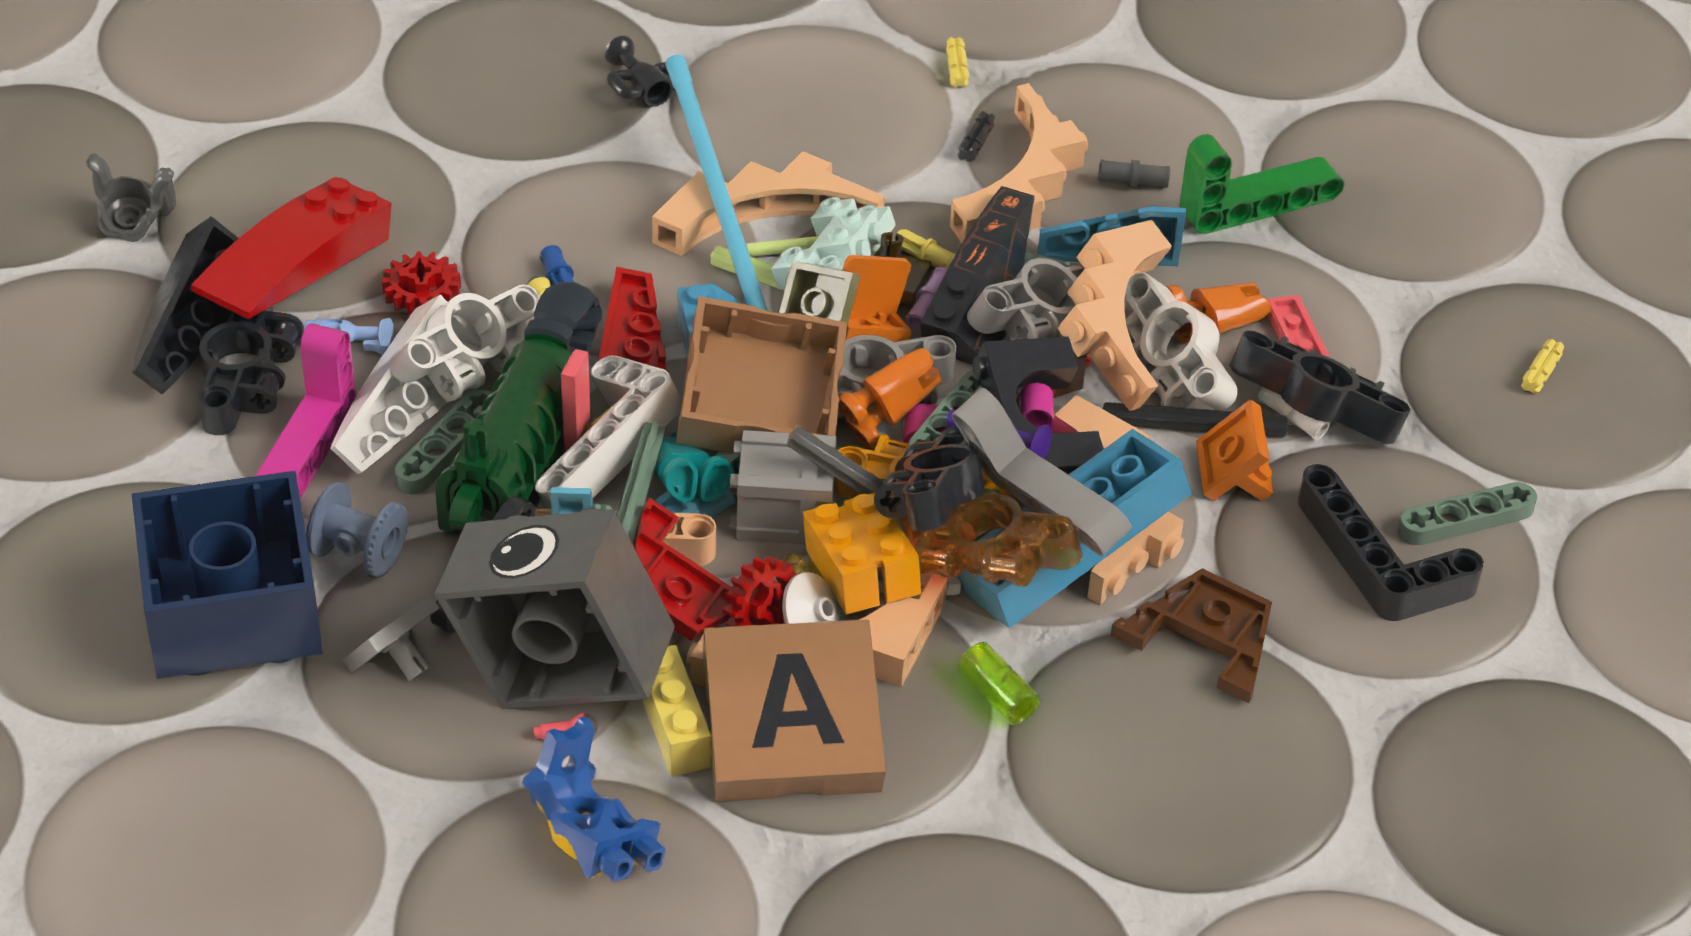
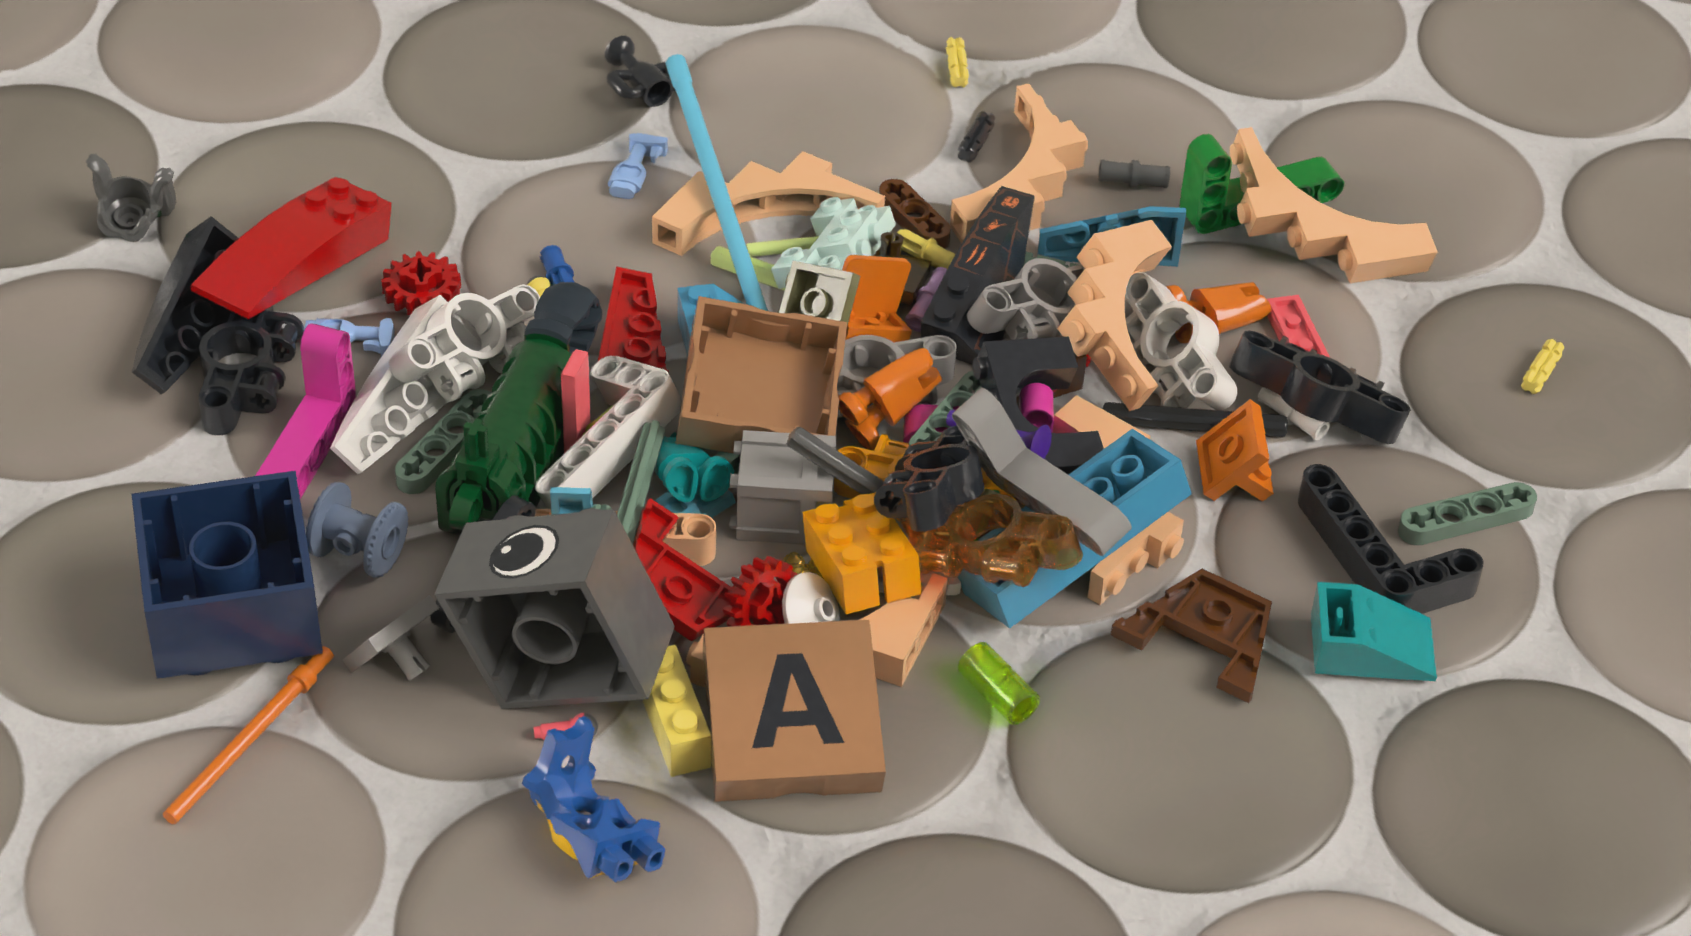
(299, 681): none -> orange bar
(630, 174): none -> light blue piece
(904, 200): none -> reddish brown beam
(1363, 247): none -> light nougat arch
(1369, 635): none -> teal slope

